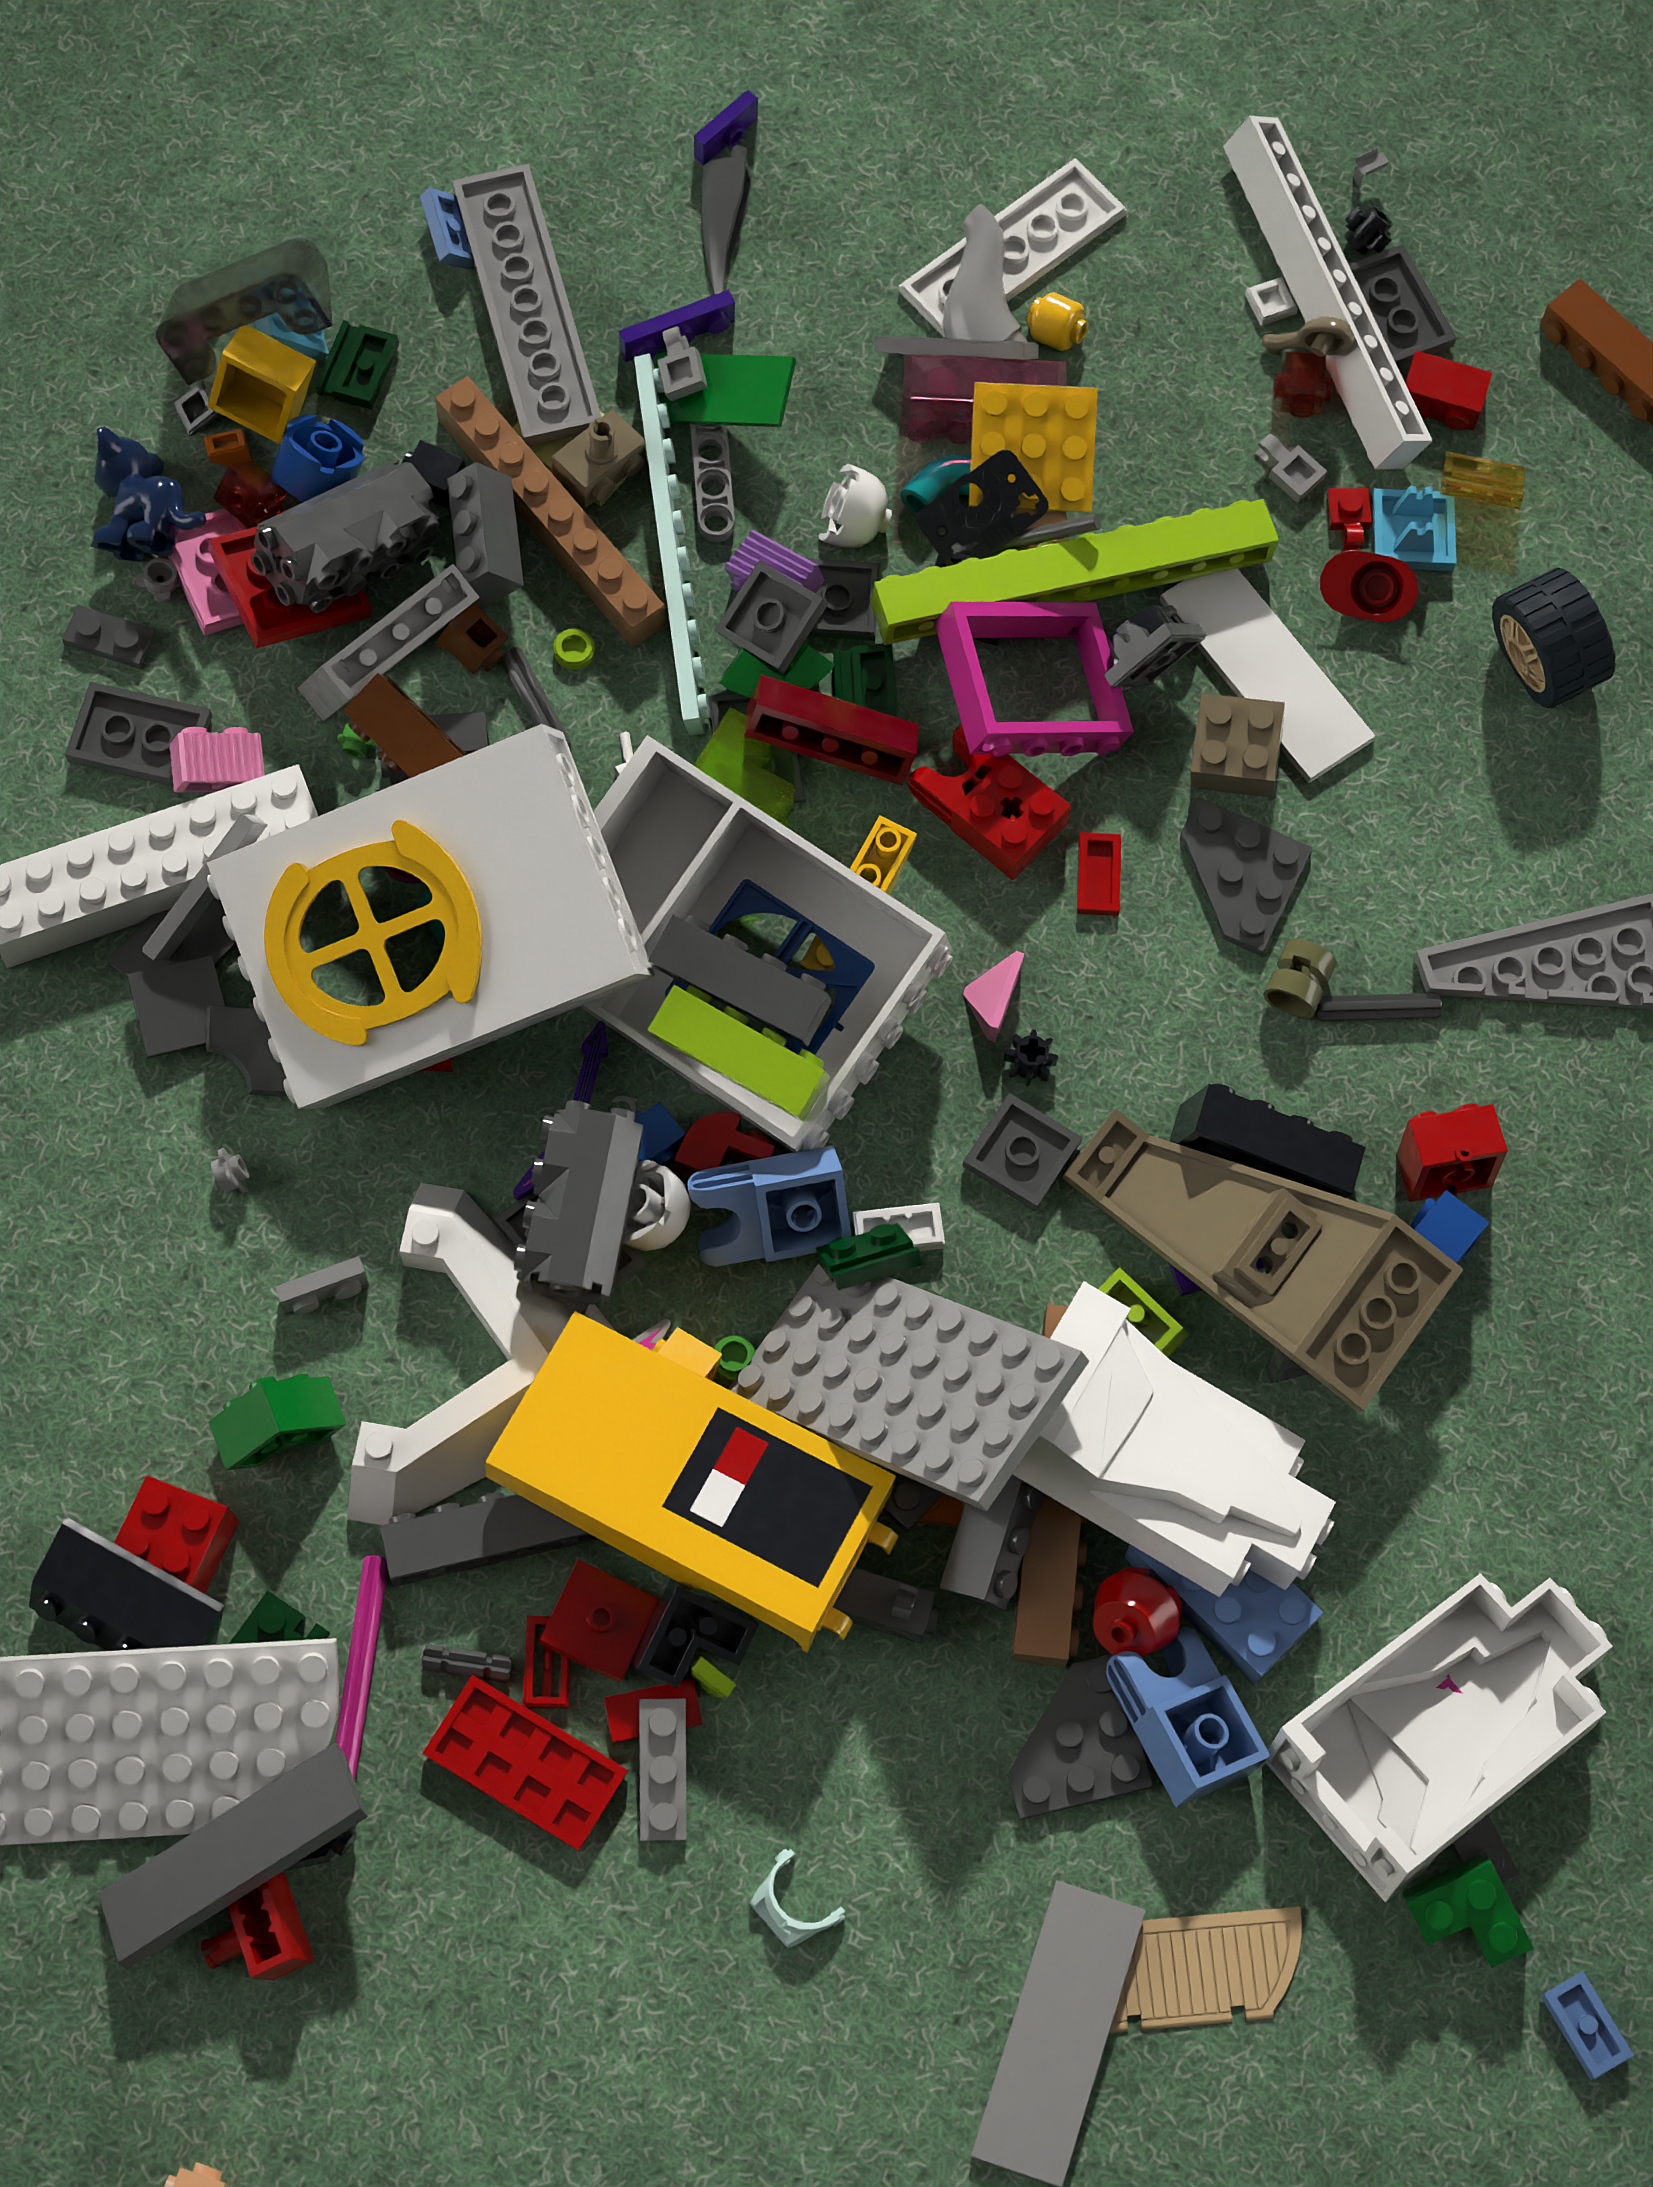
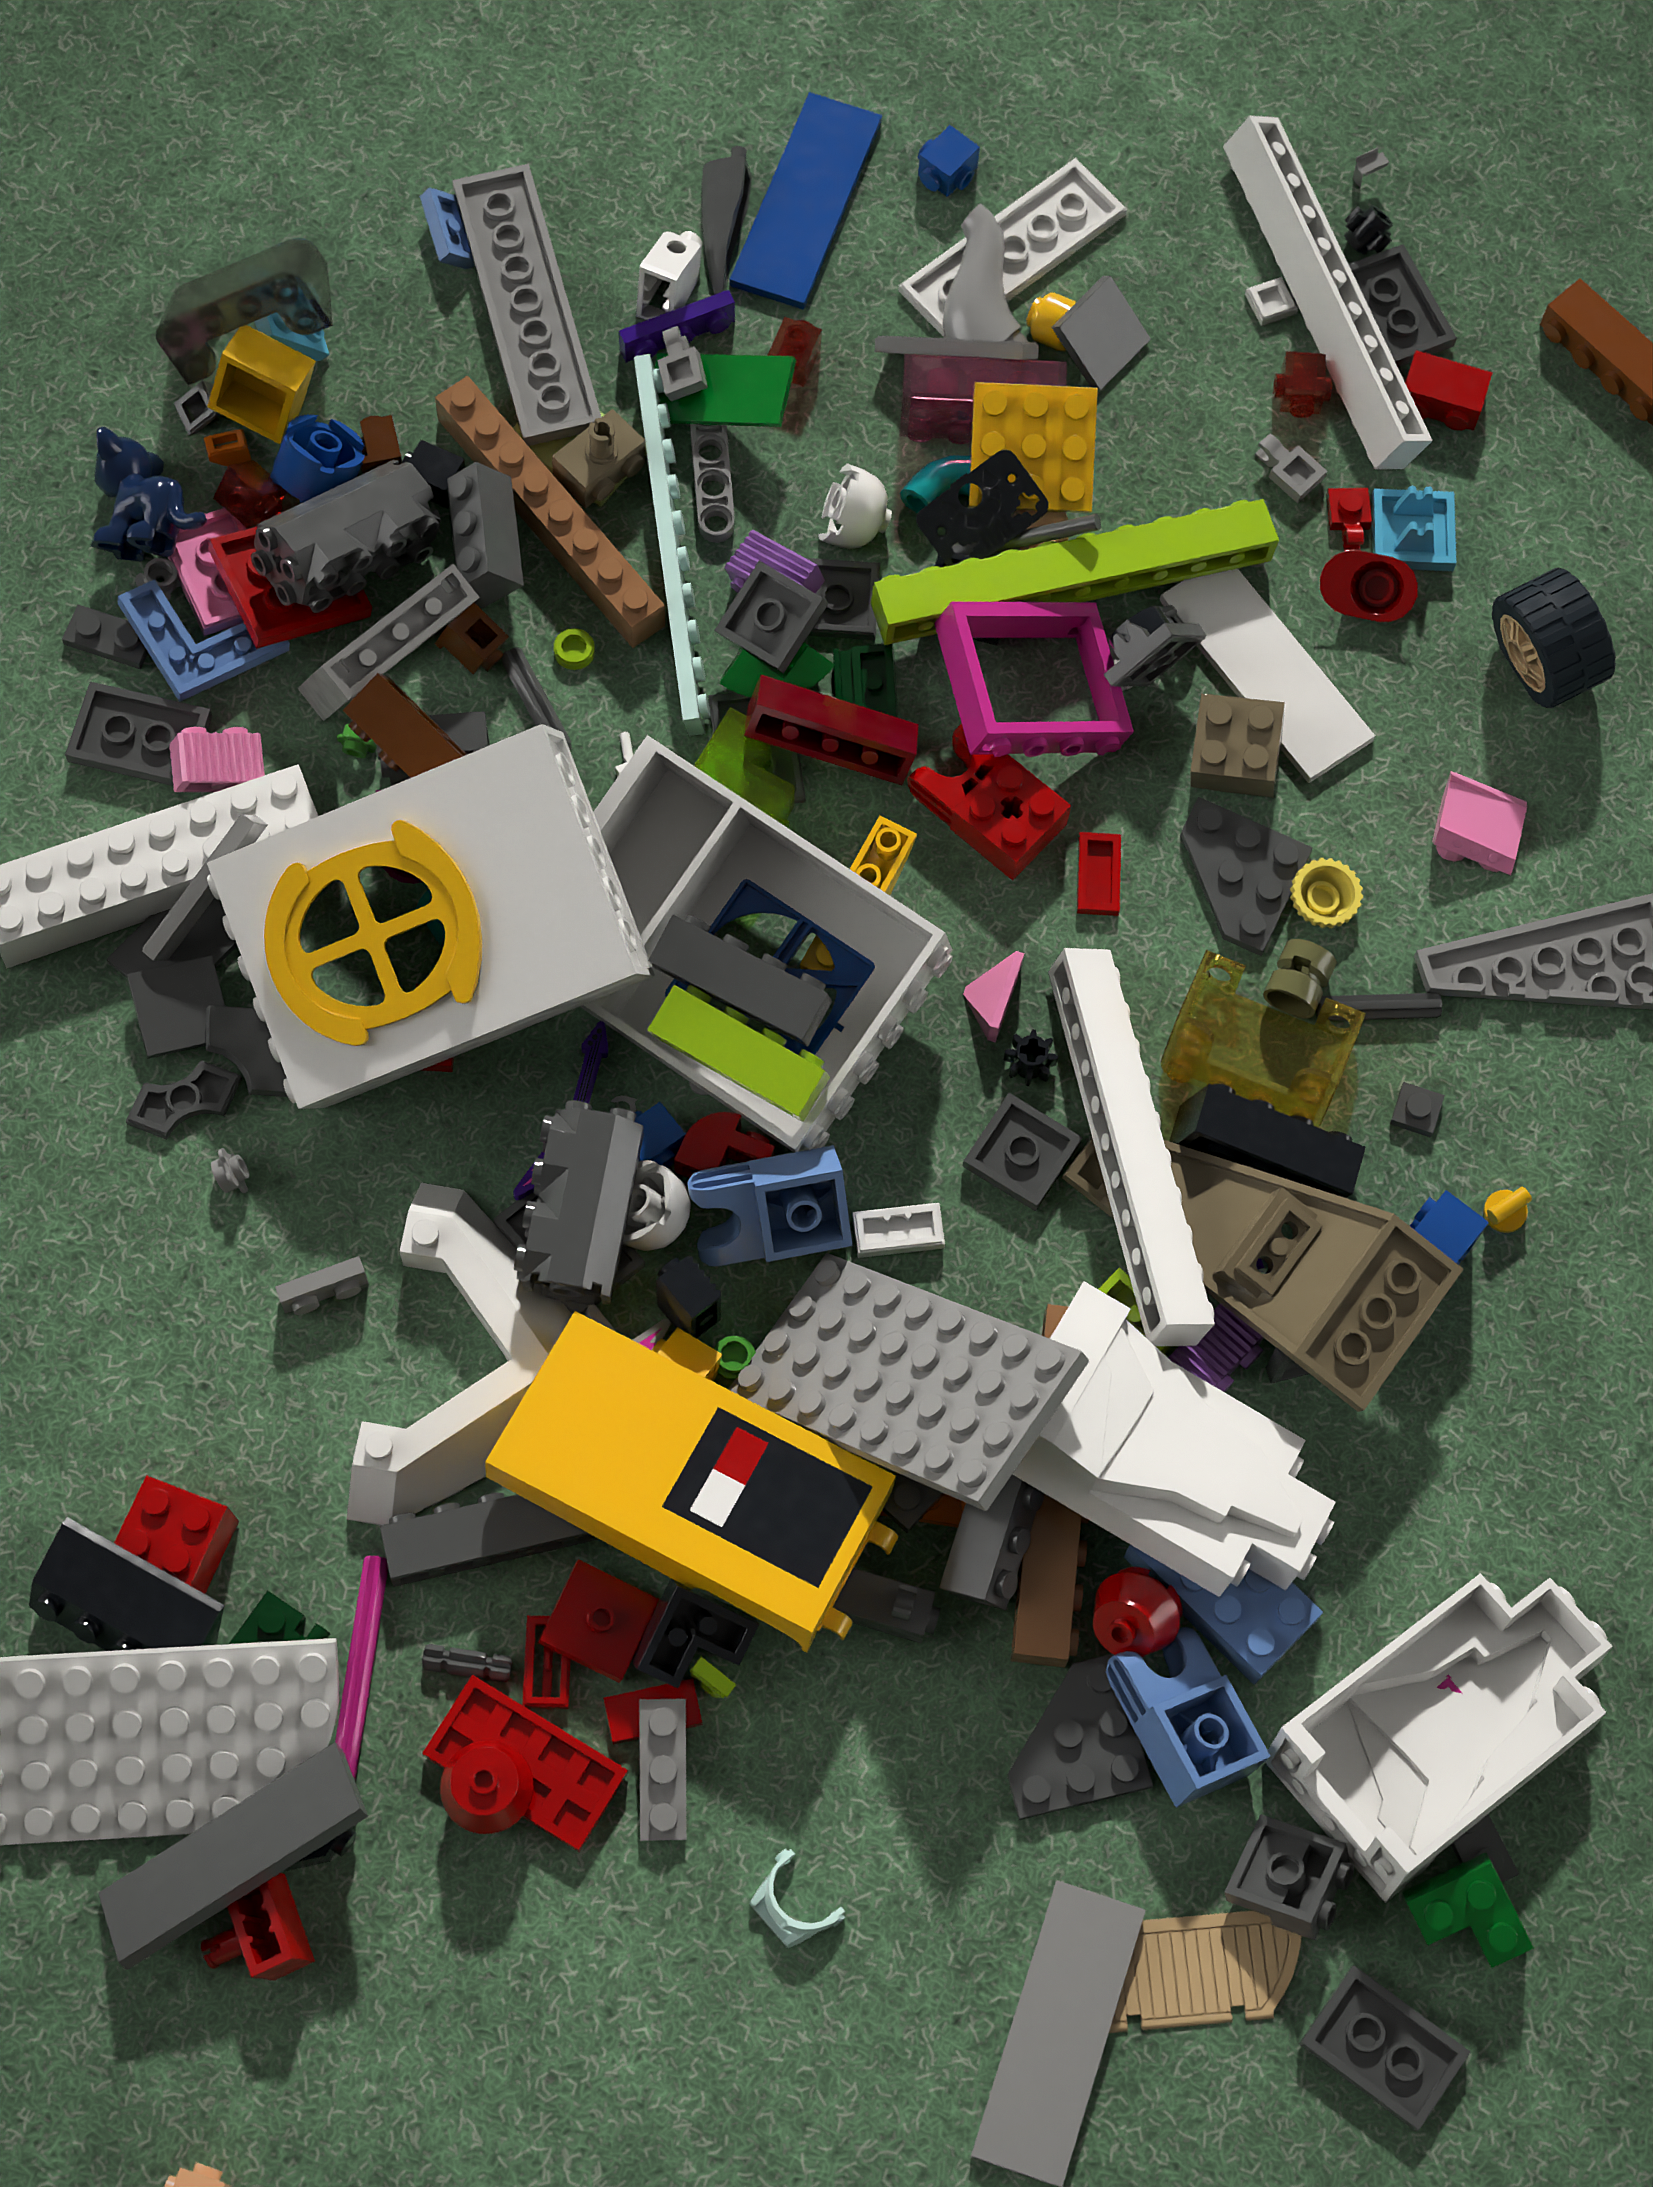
(164, 1107): none -> dark grey tile
(187, 665): none -> medium blue plate
(274, 1418): green brick -> none
(357, 364): dark green plate -> none
(379, 442): none -> reddish brown brick
(486, 1787): none -> red cone
(672, 260): none -> white torso
(688, 1297): none -> black brick
(726, 127): dark purple plate -> none
(799, 340): none -> clear red brick
(805, 201): none -> blue tile
(868, 1256): dark green plate -> none
(948, 161): none -> blue brick
(1101, 332): none -> dark grey tile
(1131, 1149): none -> white brick
(1220, 1350): none -> medium lavender brick
(1257, 1047): none -> clear yellow windscreen
(1291, 1876): none -> dark grey plate
(1319, 335): dark tan piece -> none
(1326, 893): none -> light yellow hat
(1384, 2048): none -> dark grey plate
(1417, 1109): none -> dark grey plate
(1451, 1150): red brick -> none
(1479, 824): none -> bright pink slope
(1482, 480): clear yellow plate -> none
(1507, 1209): none -> yellow plate
(1587, 2025): medium blue plate -> none

